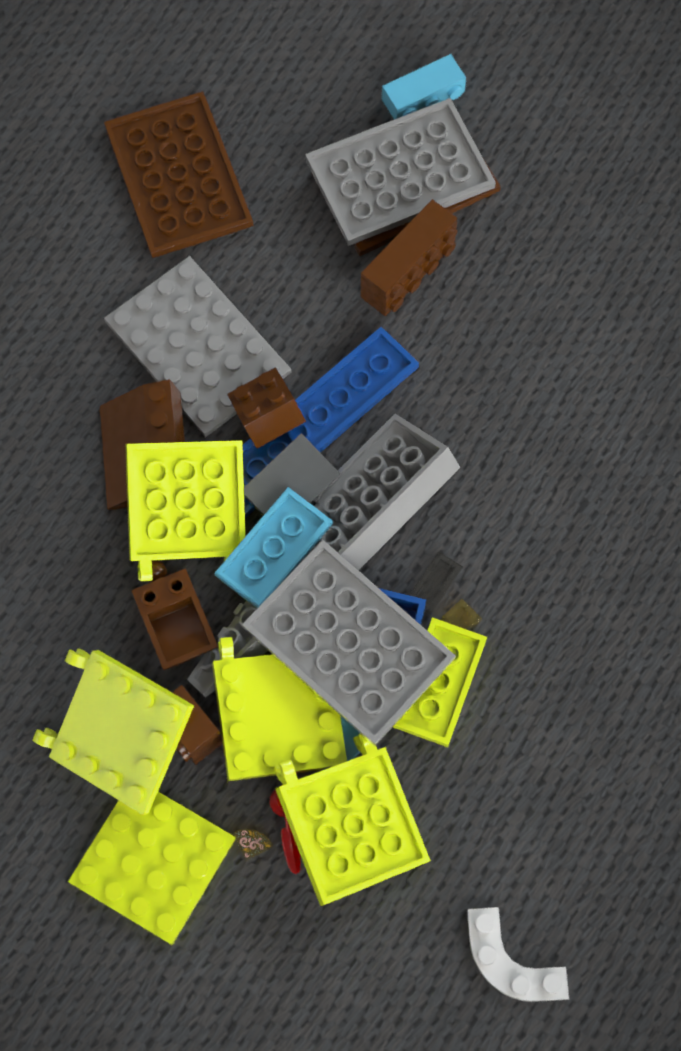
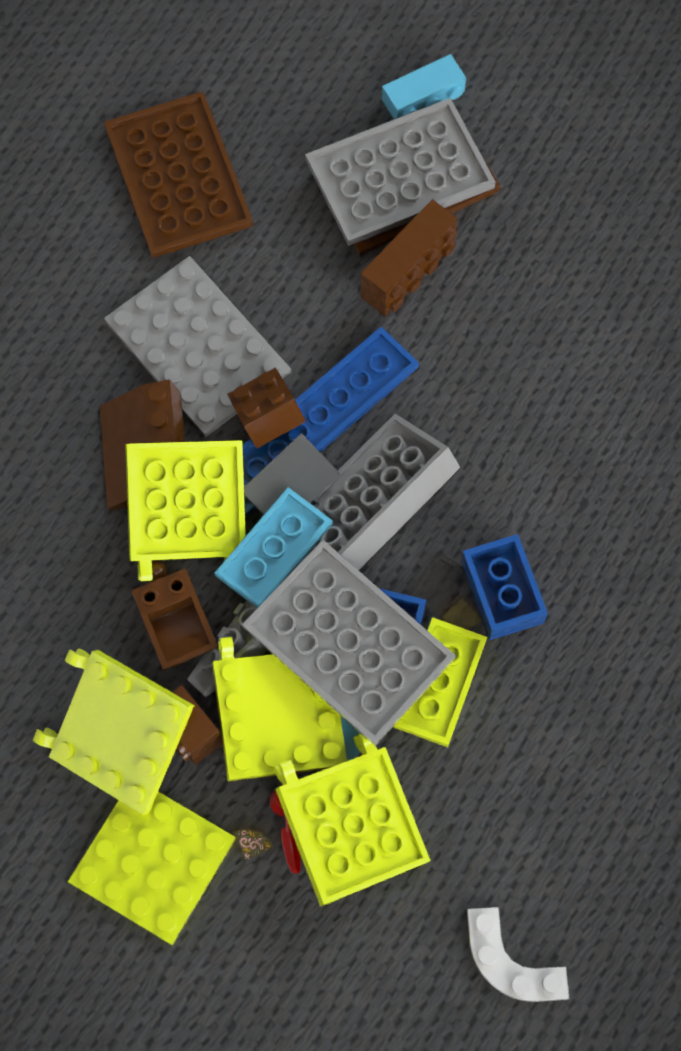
(504, 587): none -> blue brick

